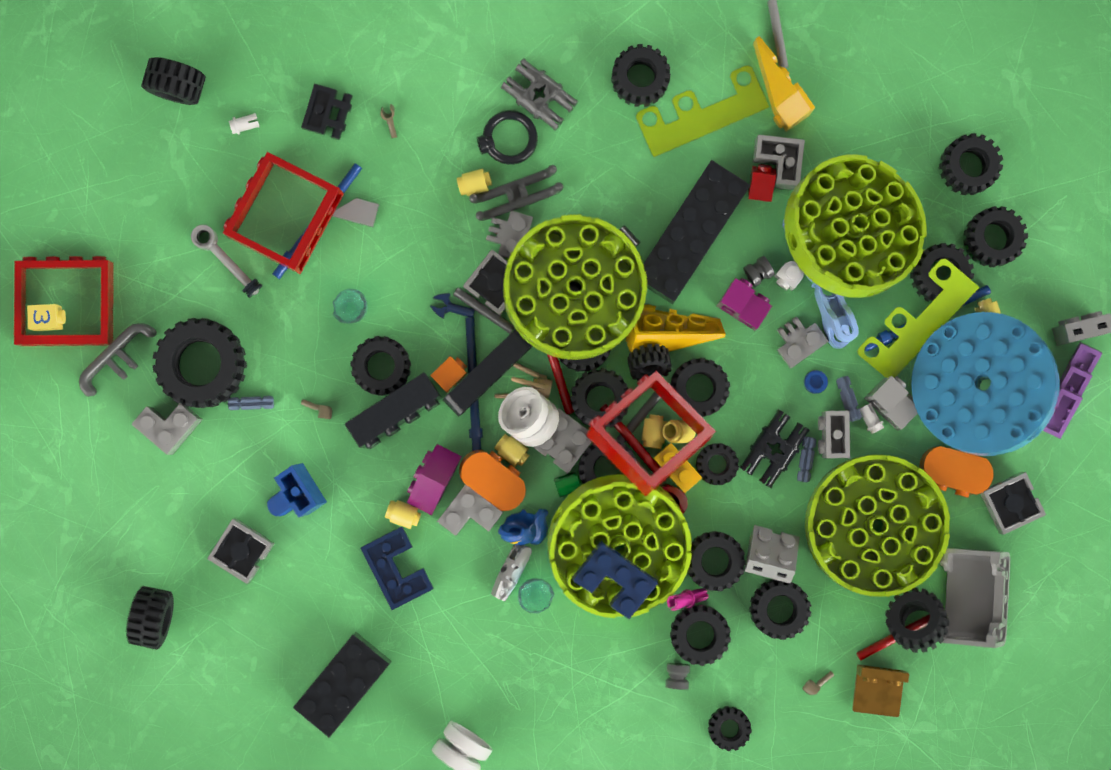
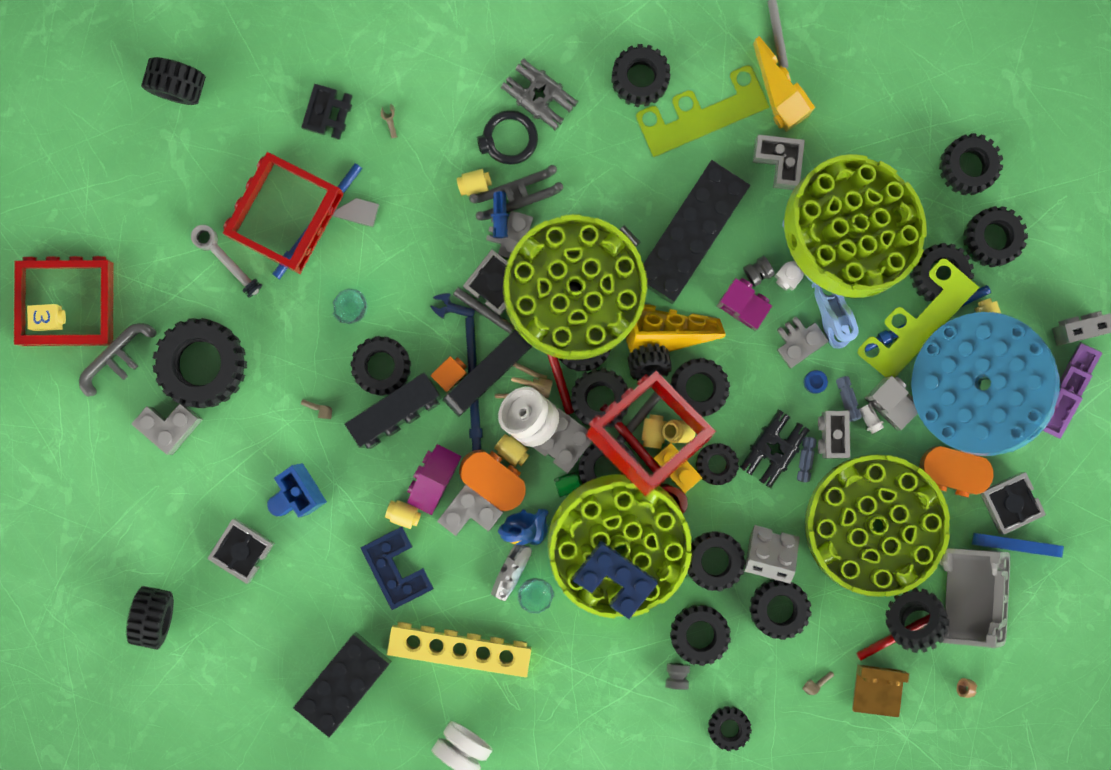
(241, 124): white pin -> none
(248, 403): sand blue axle -> none
(399, 647): none -> light yellow brick
(500, 215): none -> blue axle
(687, 598): dark pink axle -> none
(762, 183): red brick -> none
(961, 688): none -> medium nougat hinge
(1017, 545): none -> blue beam

